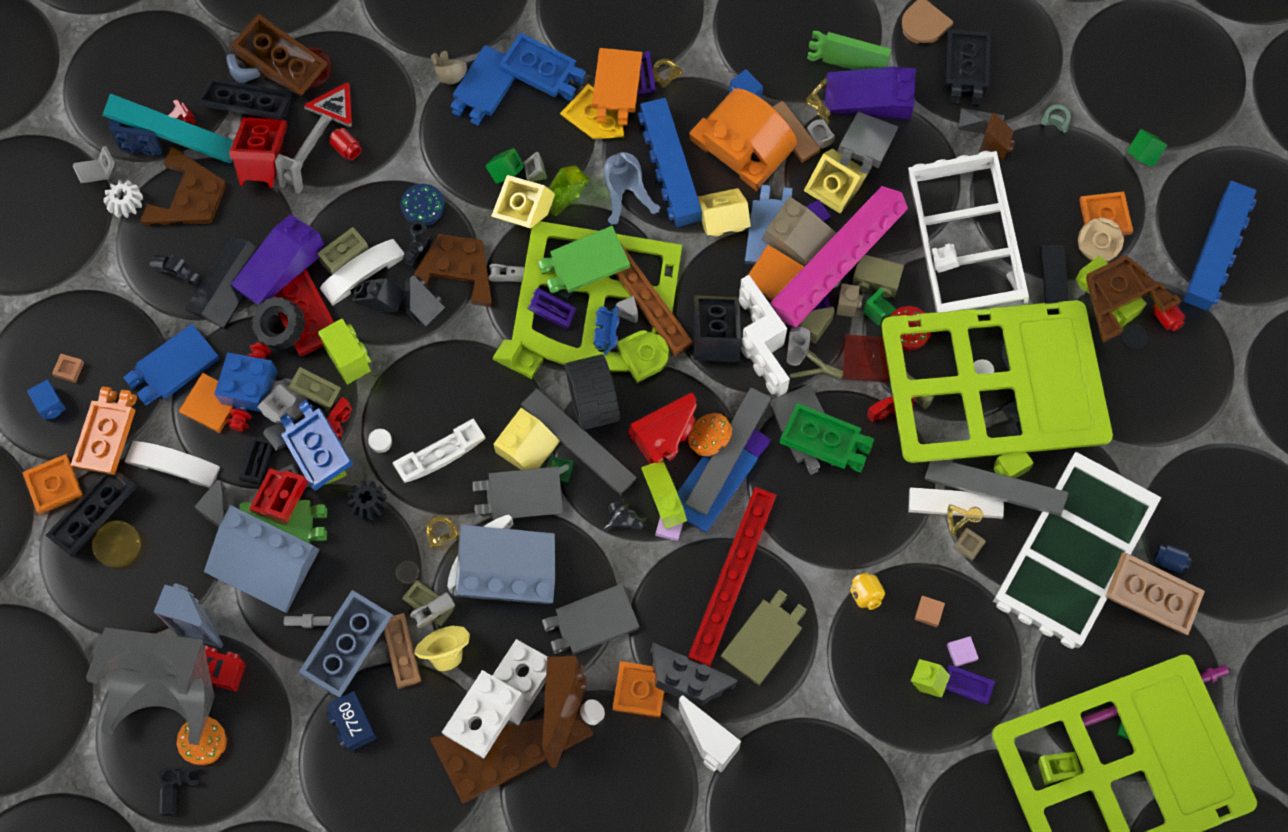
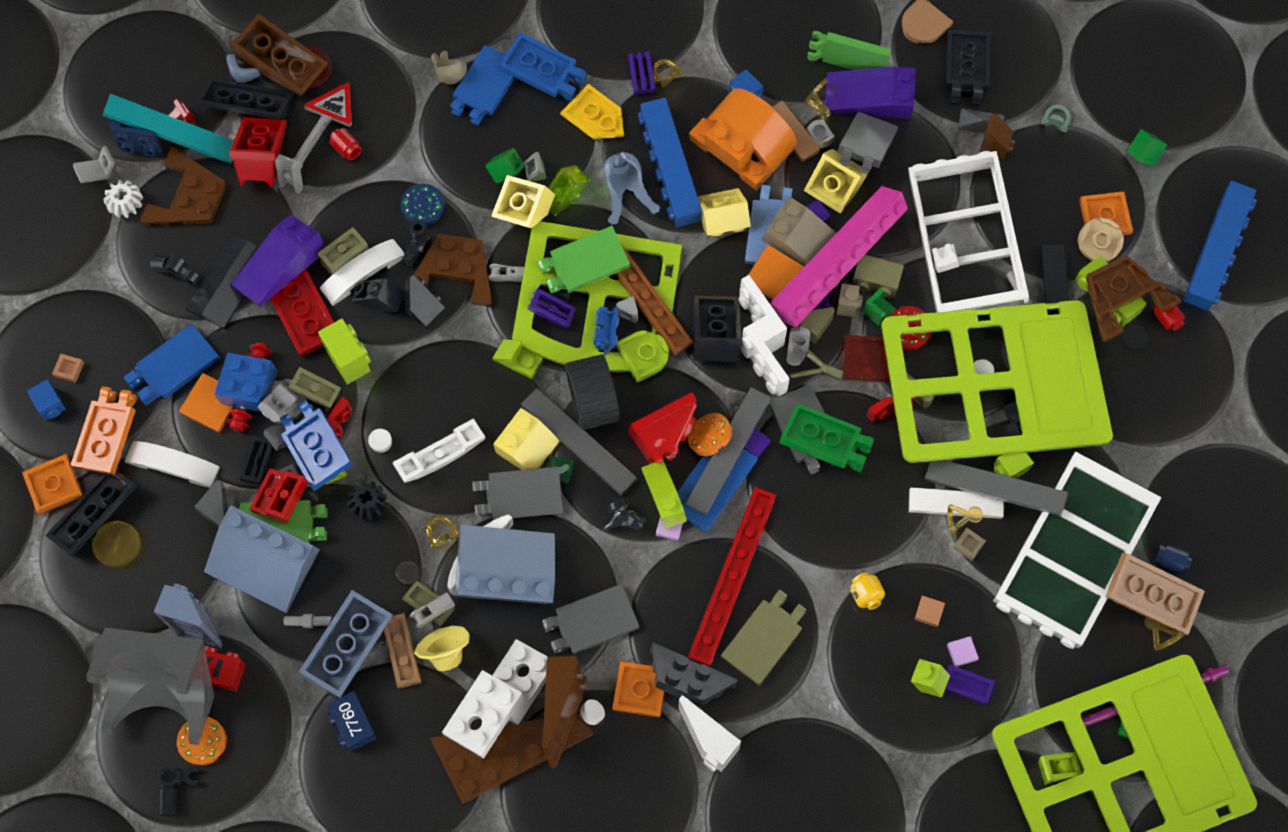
(263, 316): black tyre -> none
(616, 83): orange tile -> none
(1153, 625): none -> clear yellow piece

